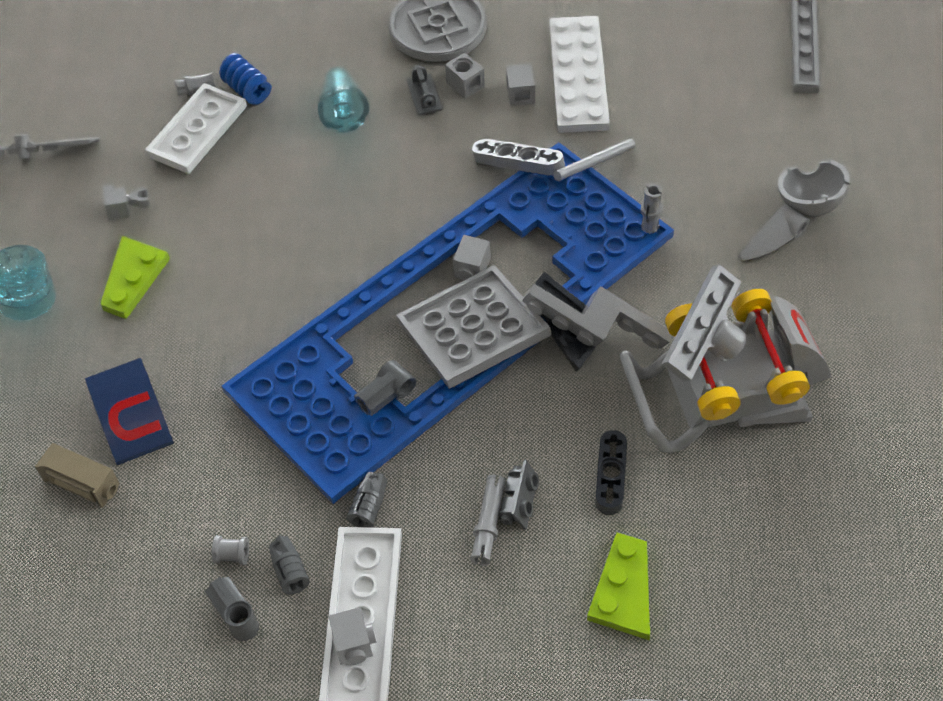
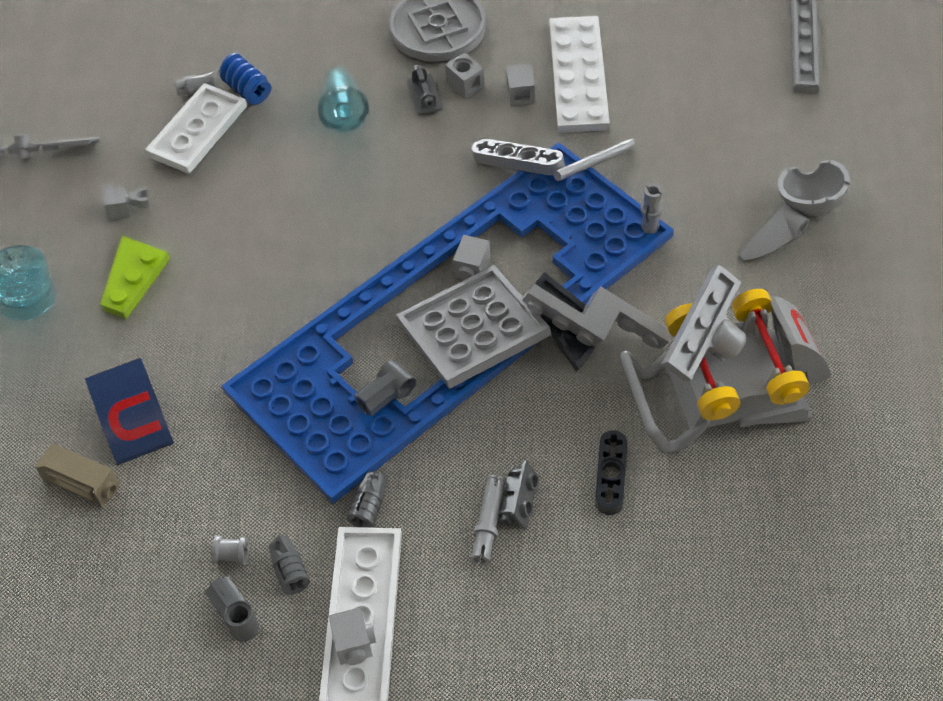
(624, 589): lime wing -> none

